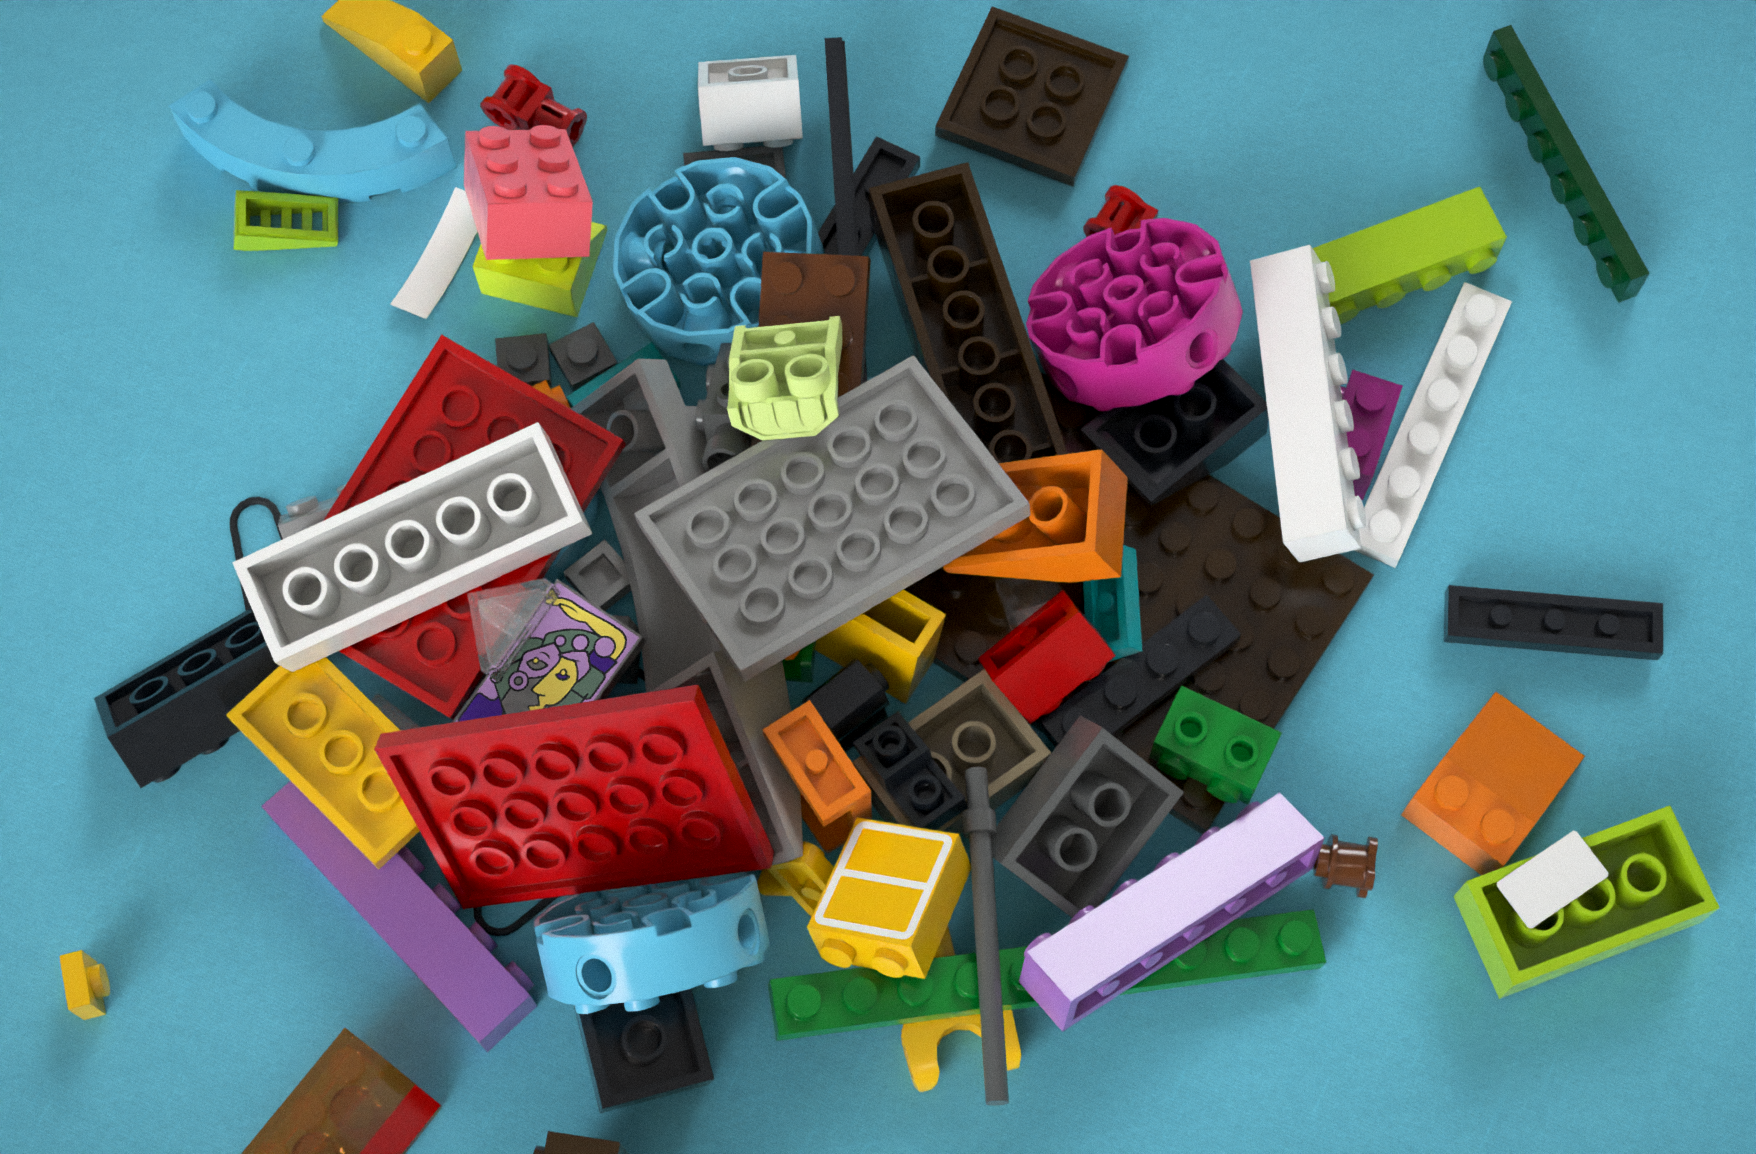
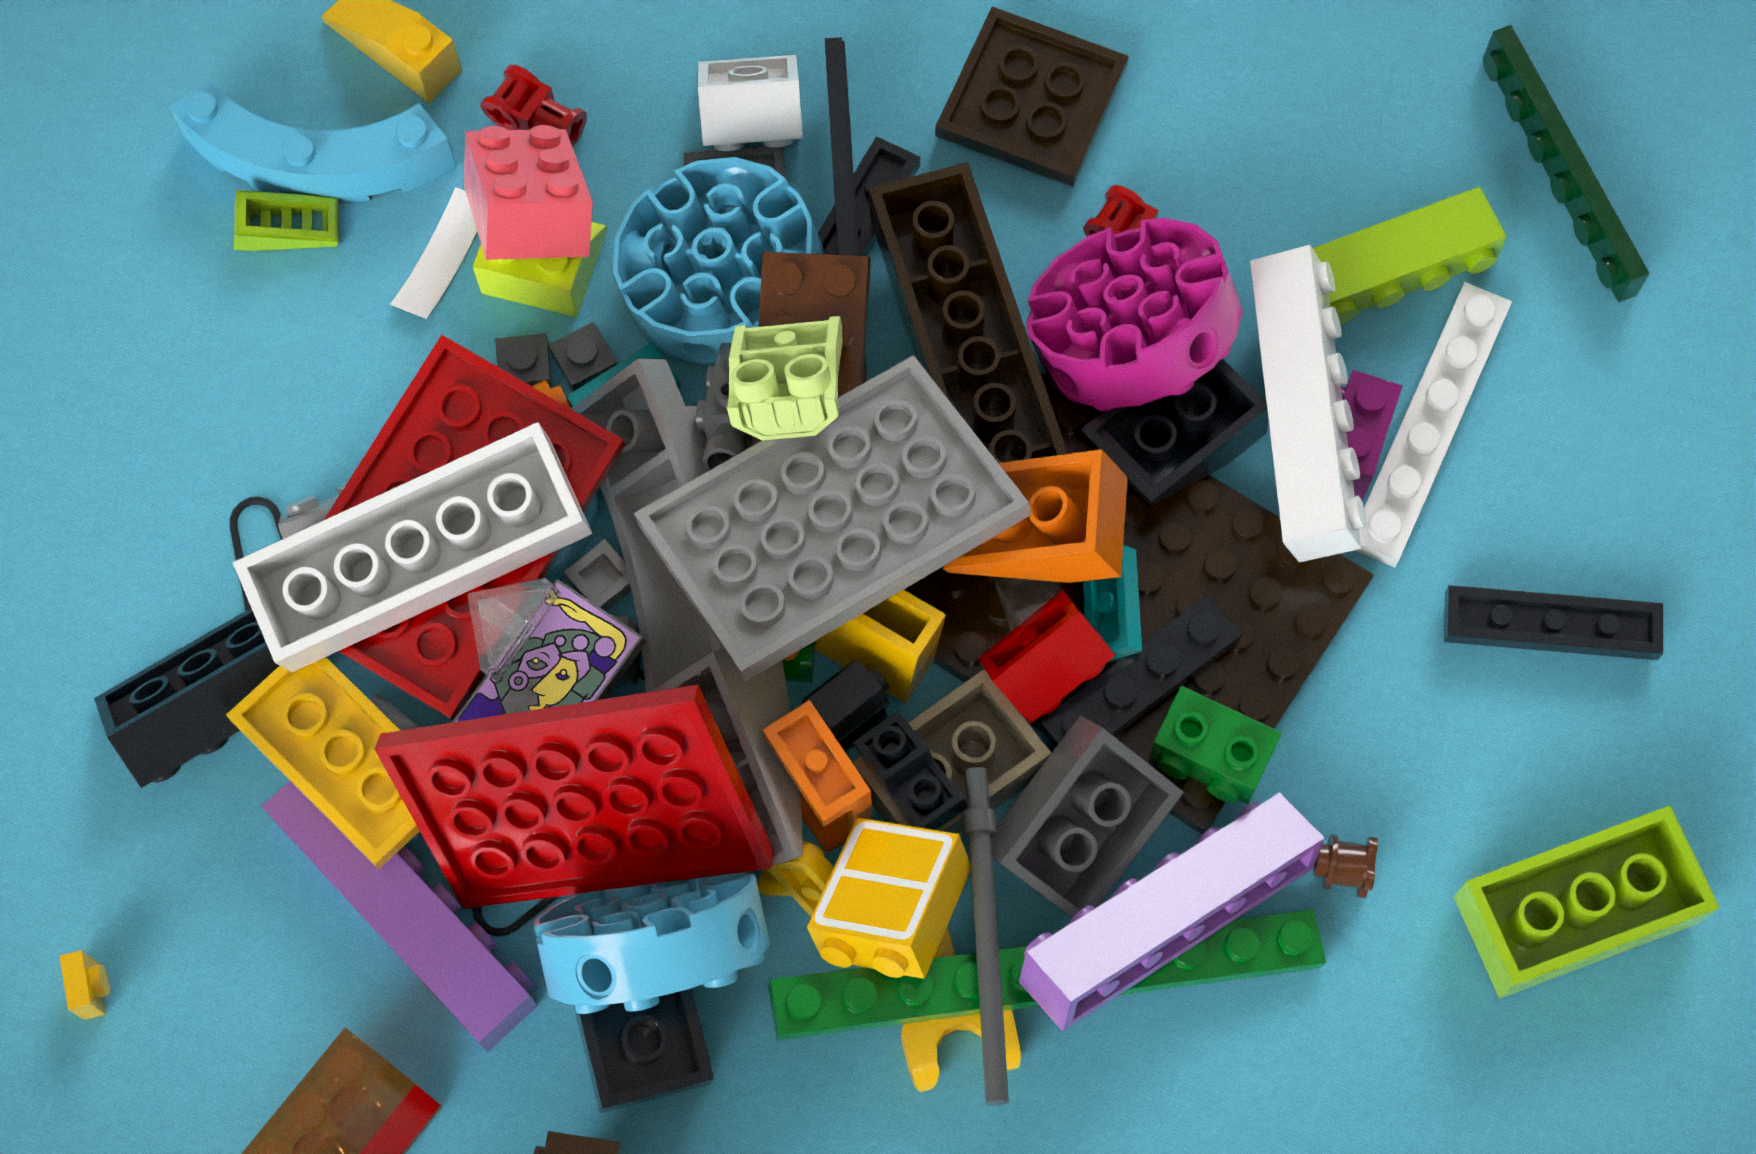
(1492, 785): orange slope -> none
(1552, 879): white sticker -> none

